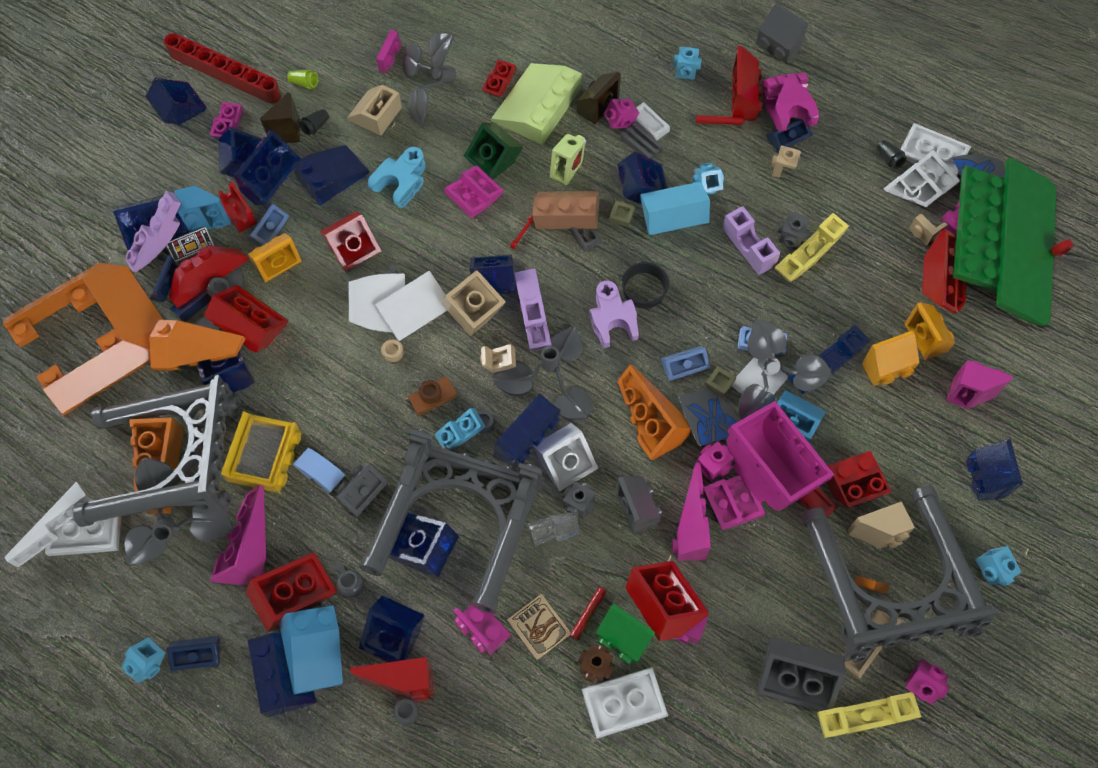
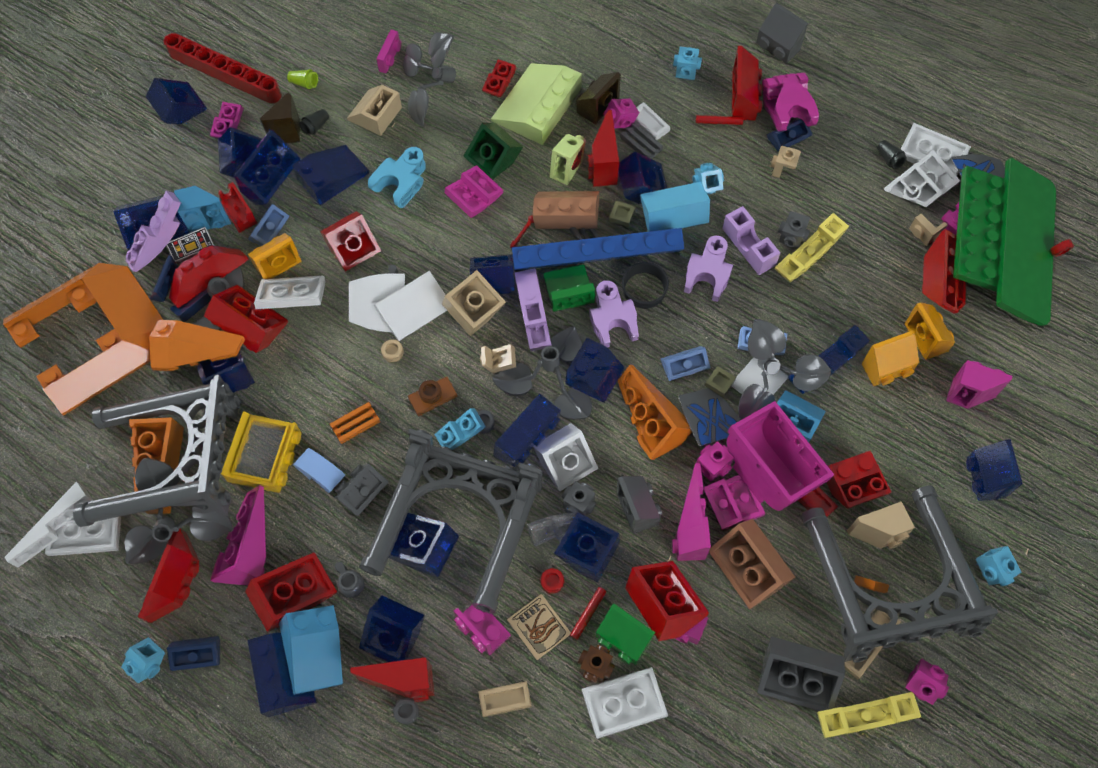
(172, 578): none -> red wedge
(290, 292): none -> white tile
(352, 415): none -> orange tile
(504, 699): none -> tan tile
(552, 580): none -> red tile
(569, 288): none -> green bracket
(588, 546): none -> clear blue slope
(594, 370): none -> clear blue slope
(597, 249): none -> blue brick
(604, 159): none -> red slope
(710, 267): none -> lavender piece
(751, 563): none -> nougat slope

